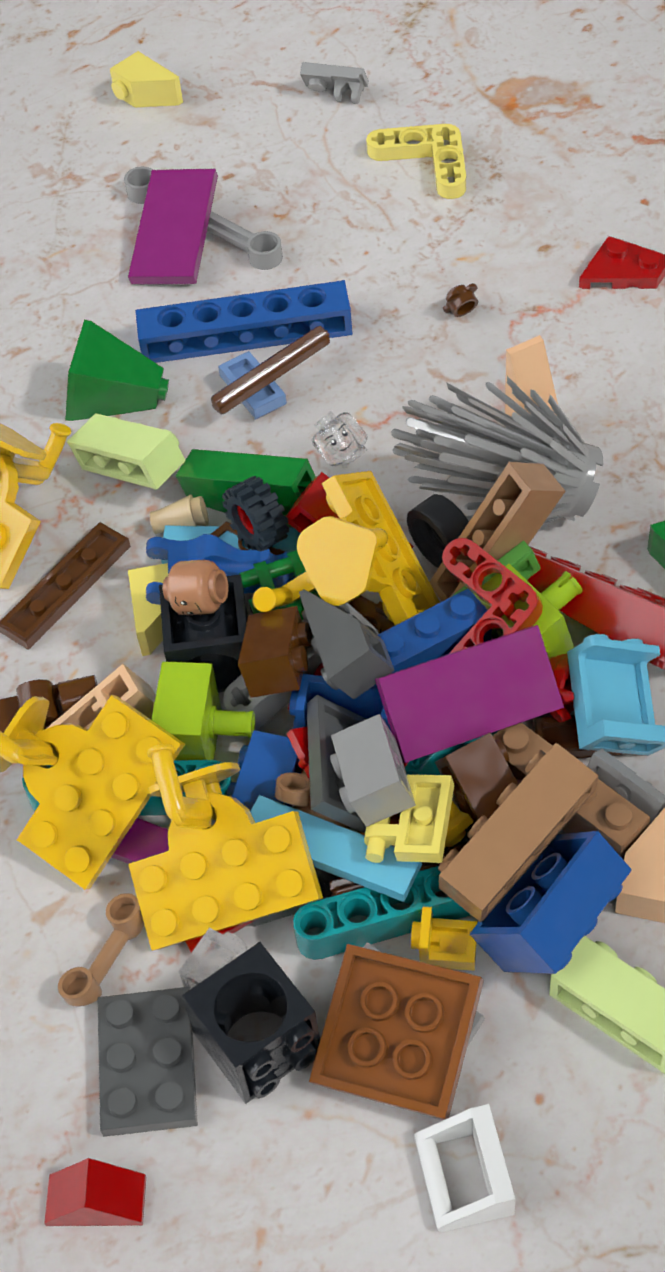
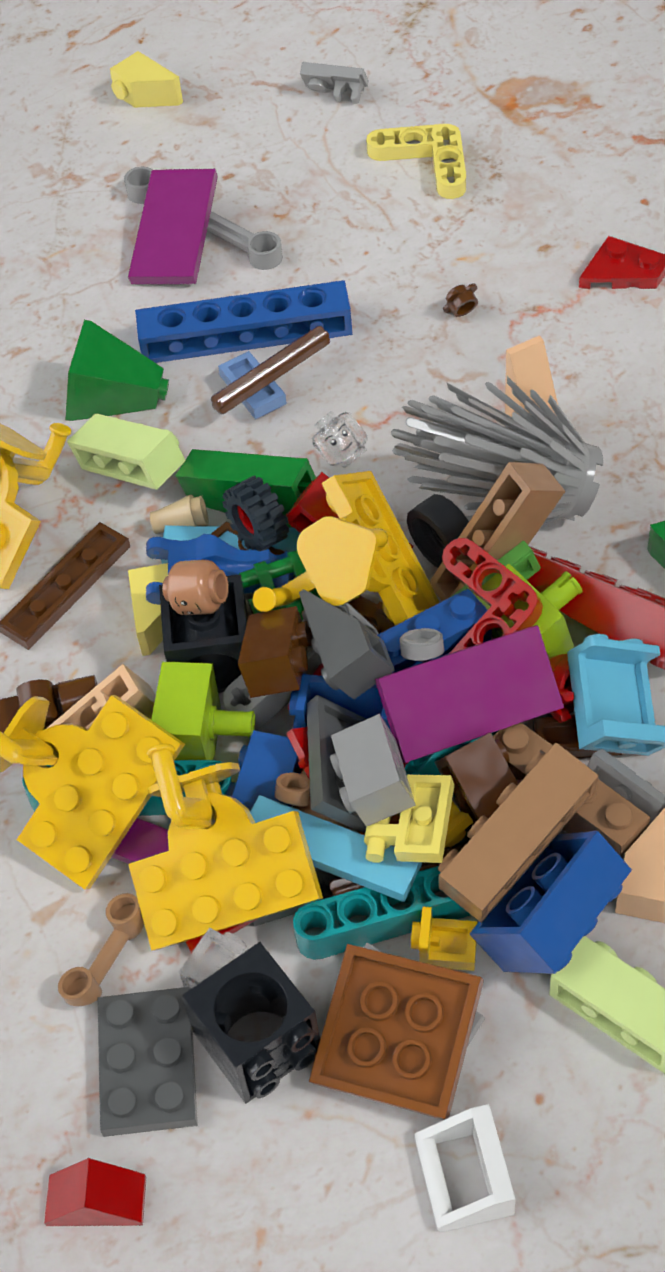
(421, 644): none -> light grey tile

